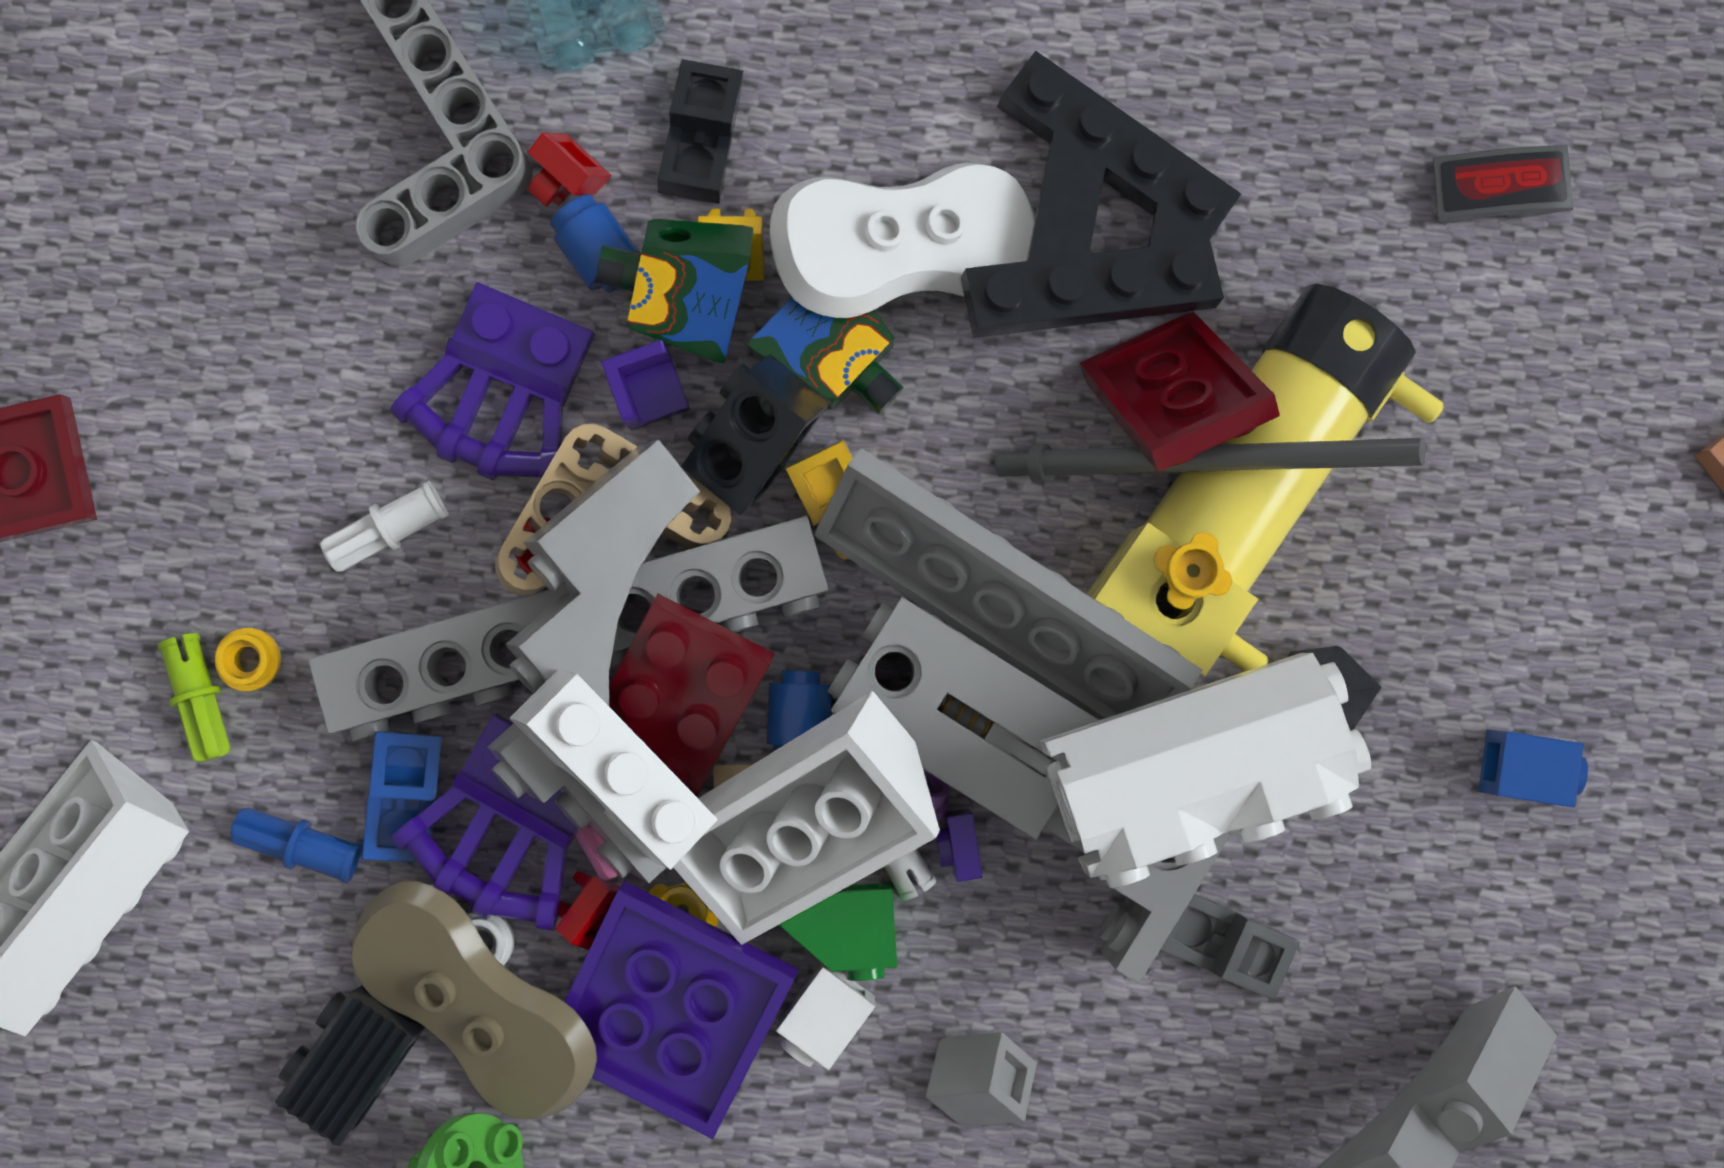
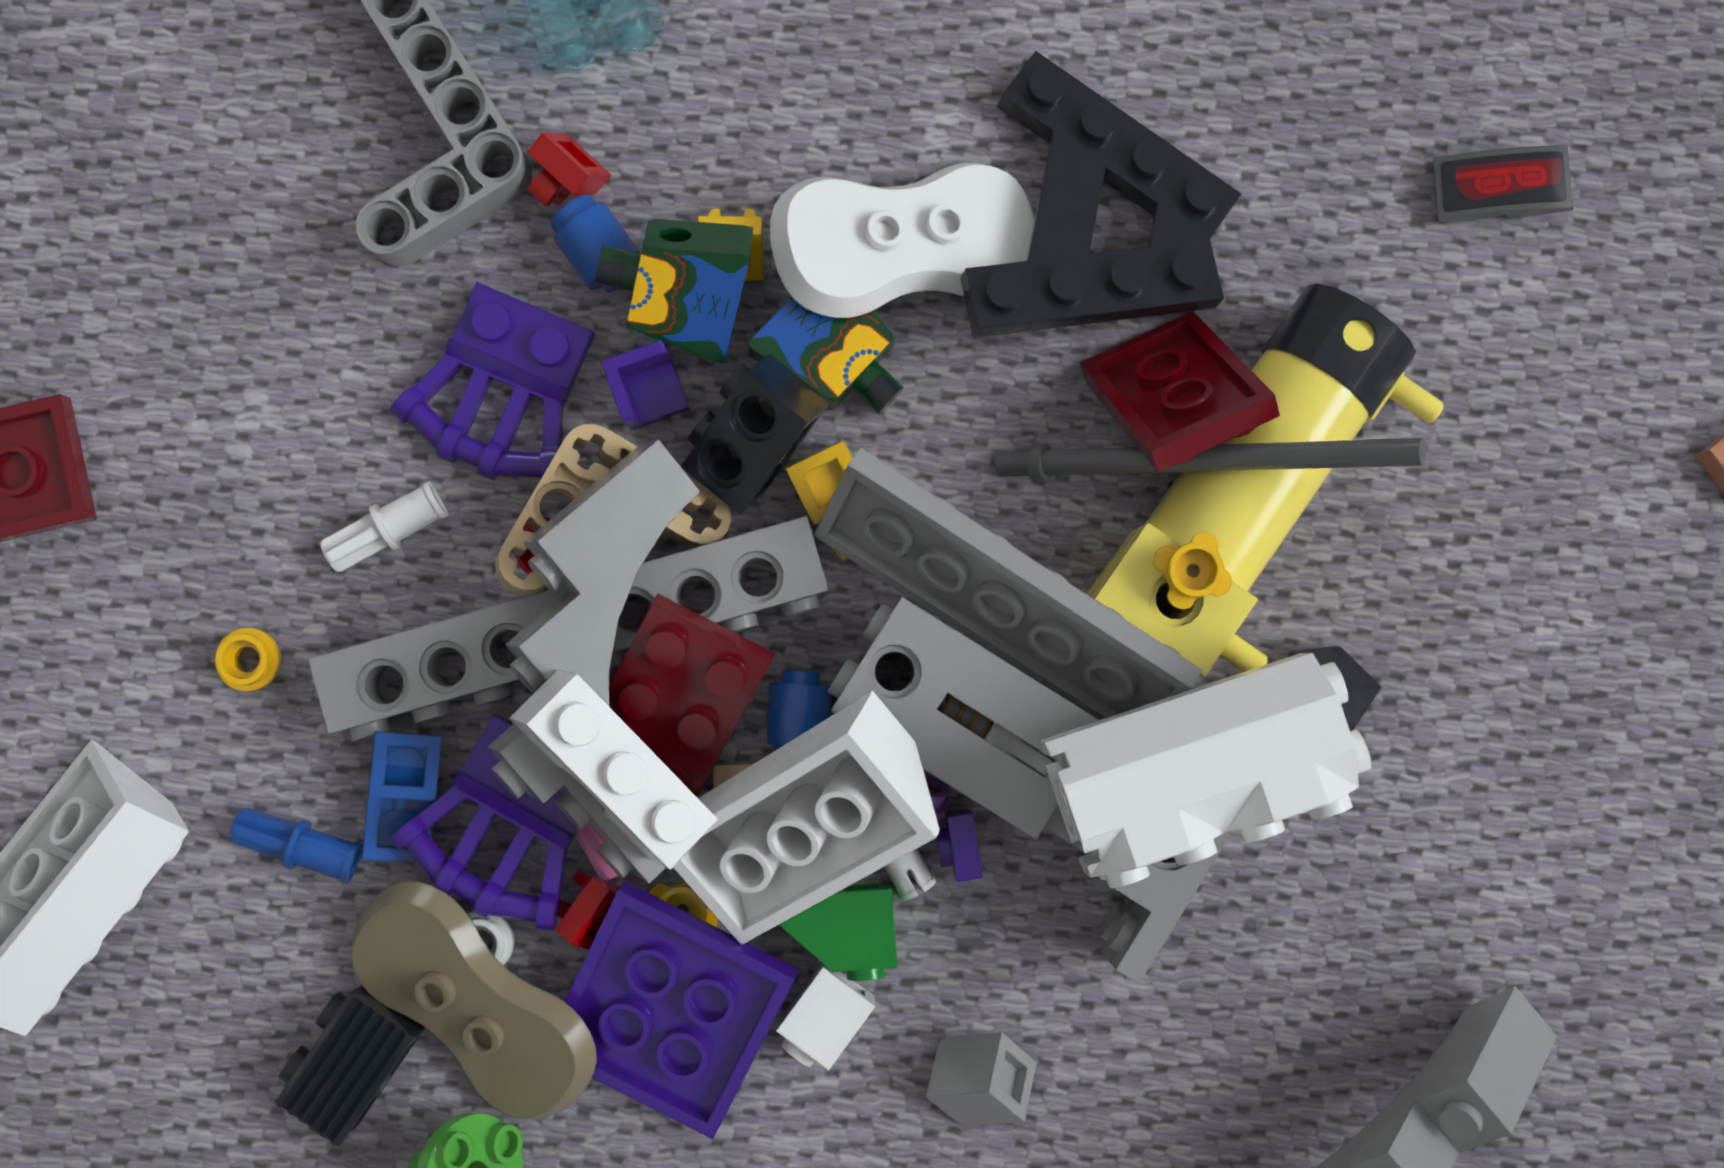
(195, 698): lime axle -> none
(700, 131): black slope -> none
(1232, 946): dark grey slope -> none
(1533, 768): blue brick -> none

